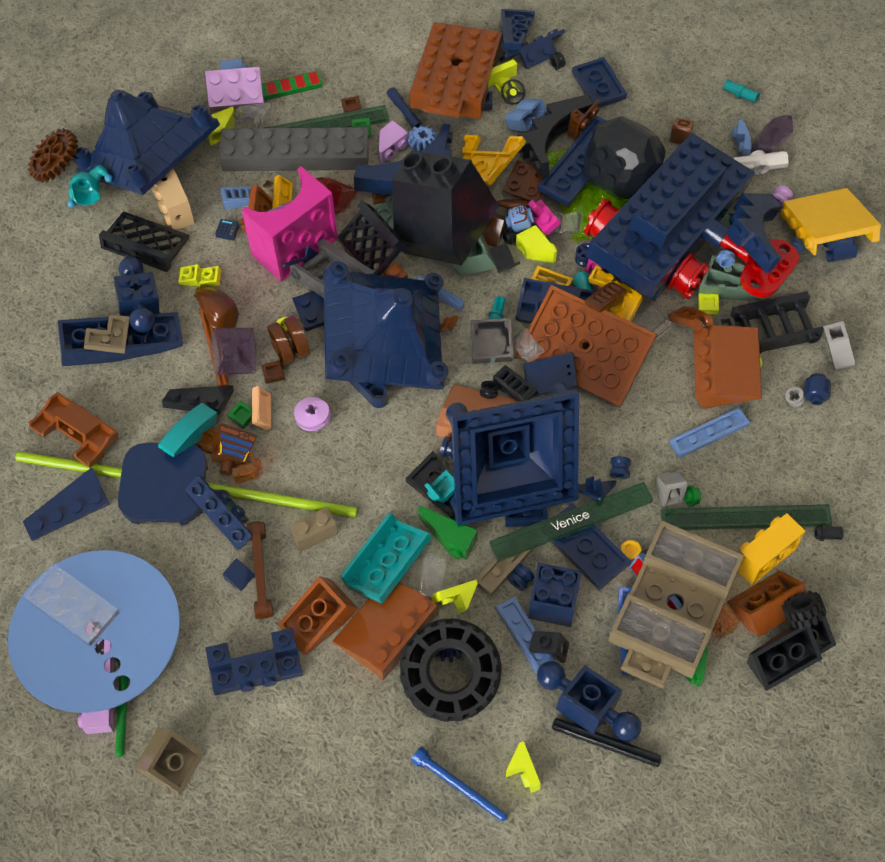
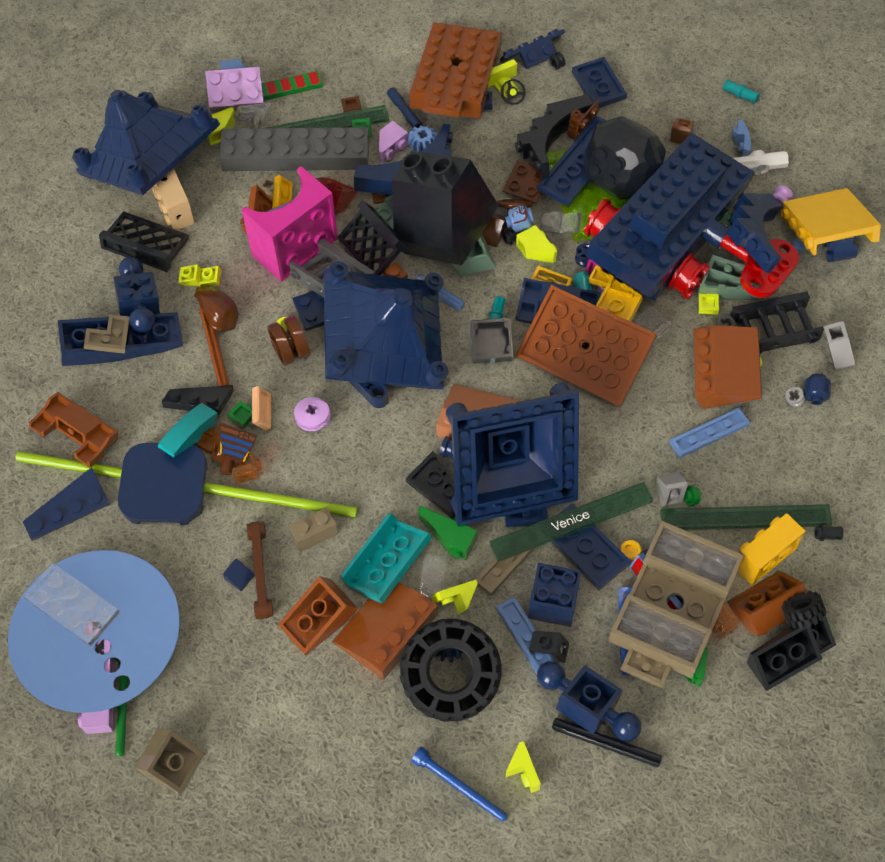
(53, 155): reddish brown gear -> none
(85, 186): teal piece -> none
(221, 510): dark blue bracket -> none
(227, 229): dark blue tile -> none
(230, 203): medium blue slope -> none
(234, 350): clear purple slope -> none
(254, 669): dark blue bracket -> none
(273, 372): reddish brown tile -> none
(309, 254): dark blue piece -> none
(442, 487): teal bracket -> none
(448, 323): dark orange plant -> none
(489, 389): black bush -> none
(491, 163): yellow wing -> none
(503, 258): black bracket -> none
(505, 376): black slope -> none
(515, 27): dark blue wing -> none
(520, 577): dark blue wheel -> none
(521, 117): medium blue brick -> none
(527, 345): clear slope -> none
(543, 216): dark pink hinge -> none
(550, 371): dark blue container -> none
(596, 489): dark blue piece -> none
(606, 297): reddish brown slope -> none
(620, 467): dark blue wheel -> none
(691, 318): dark orange hinge -> none
(726, 258): medium blue plate -> none
(775, 131): brick -> none

